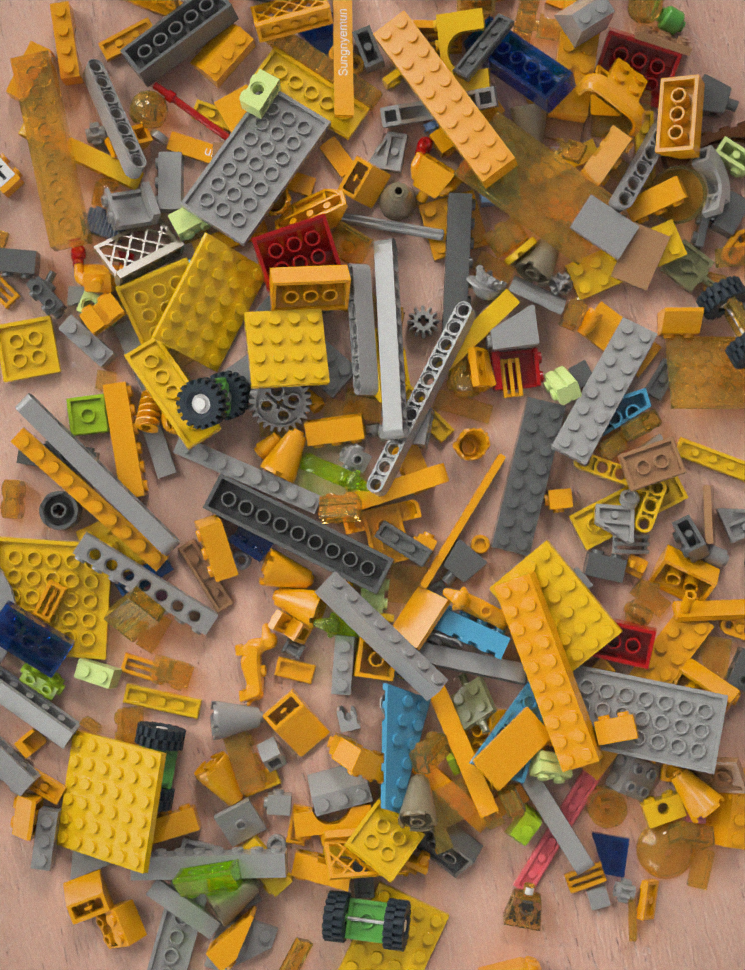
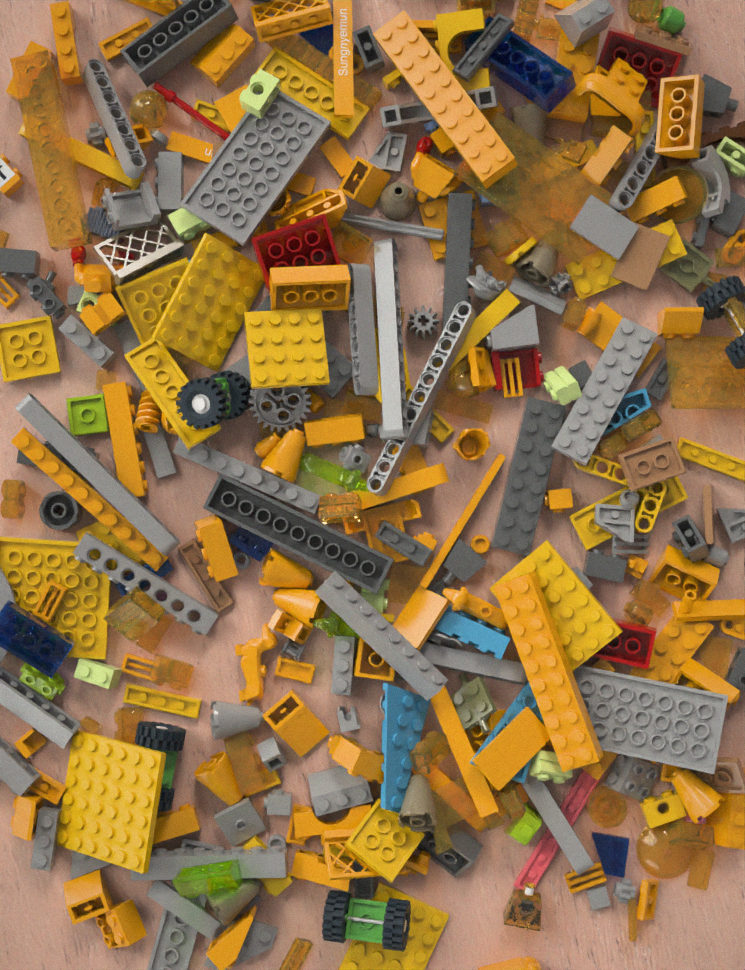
(453, 763): lime tile -> none
(616, 729): light orange brick -> none

